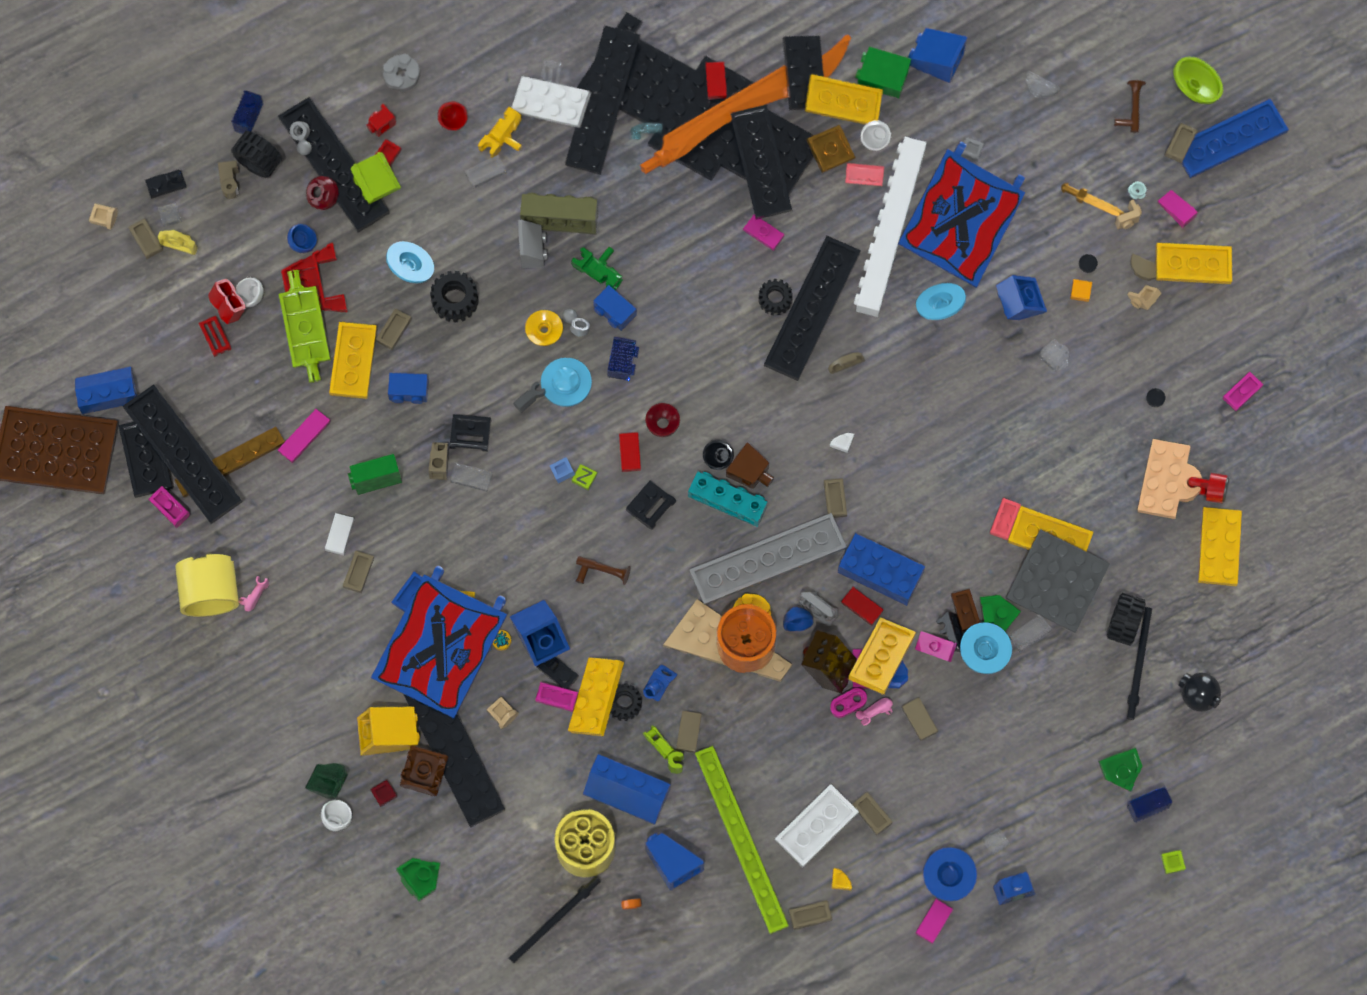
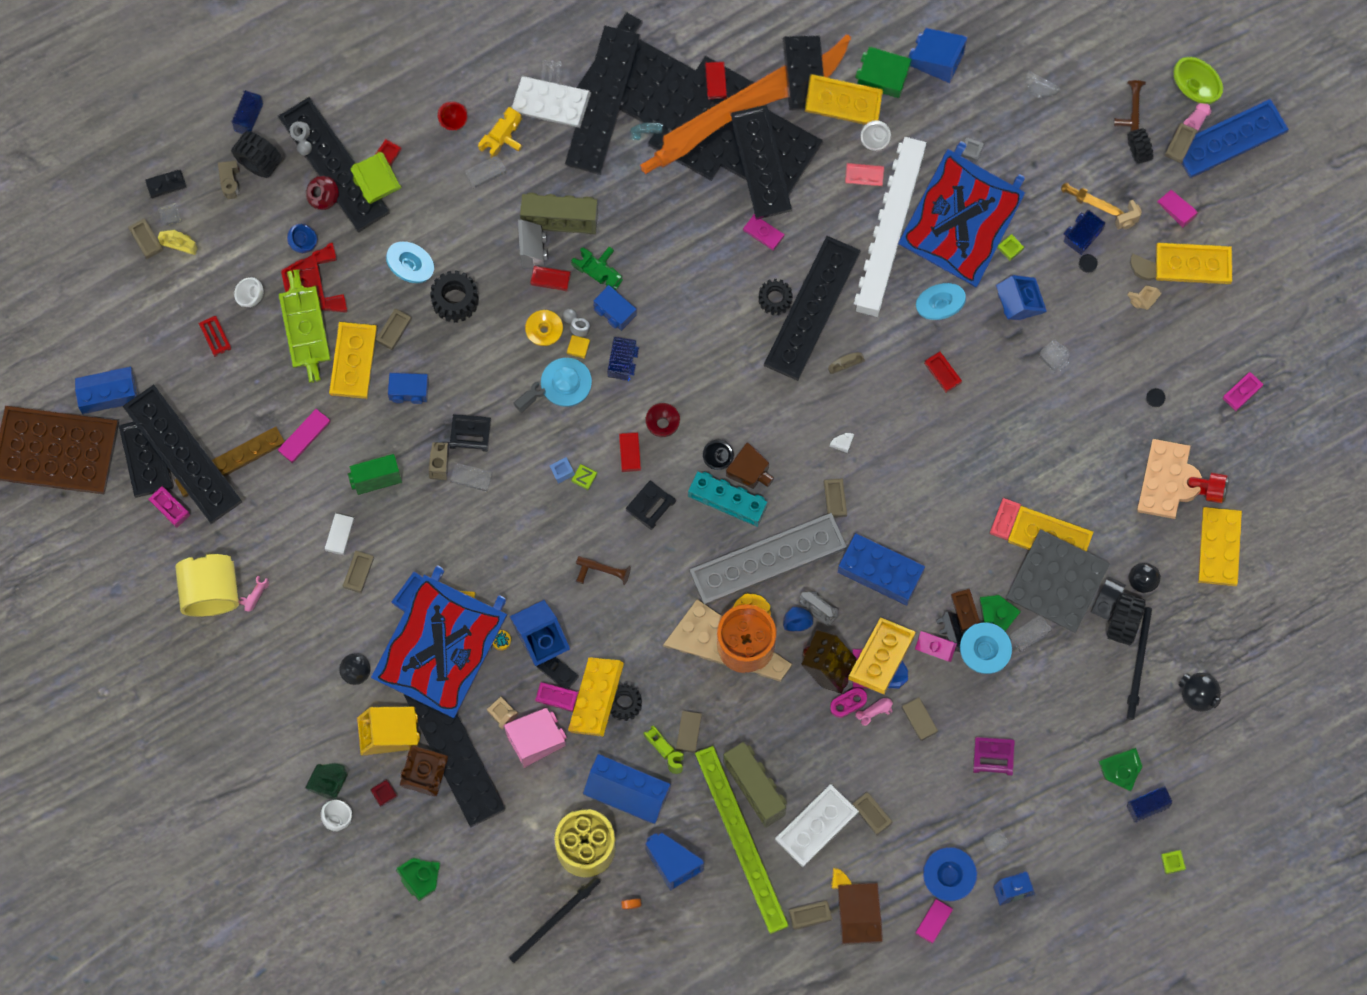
(103, 216): tan tile -> none
(225, 299): red brick -> none
(354, 669): none -> black piece
(381, 121): red brick -> none
(397, 63): light grey plate -> none
(535, 736): none -> bright pink slope
(550, 278): none -> red tile
(578, 346): none -> yellow tile
(658, 683): blue bracket -> none
(754, 784): none -> olive brick
(830, 148): pearl gold tile -> none
(860, 914): none -> reddish brown slope
(862, 606): red tile -> none
(943, 372): none -> red tile
(993, 749): none -> magenta plate
(1010, 247): none -> lime plate
(1081, 290): light orange tile -> none
(1084, 231): none -> clear blue brick
(1108, 598): none -> black brick
(1137, 186): light aqua plate -> none
(1140, 146): none -> black tyre
(1144, 577): none -> black piece
(1198, 116): none -> bright pink piece

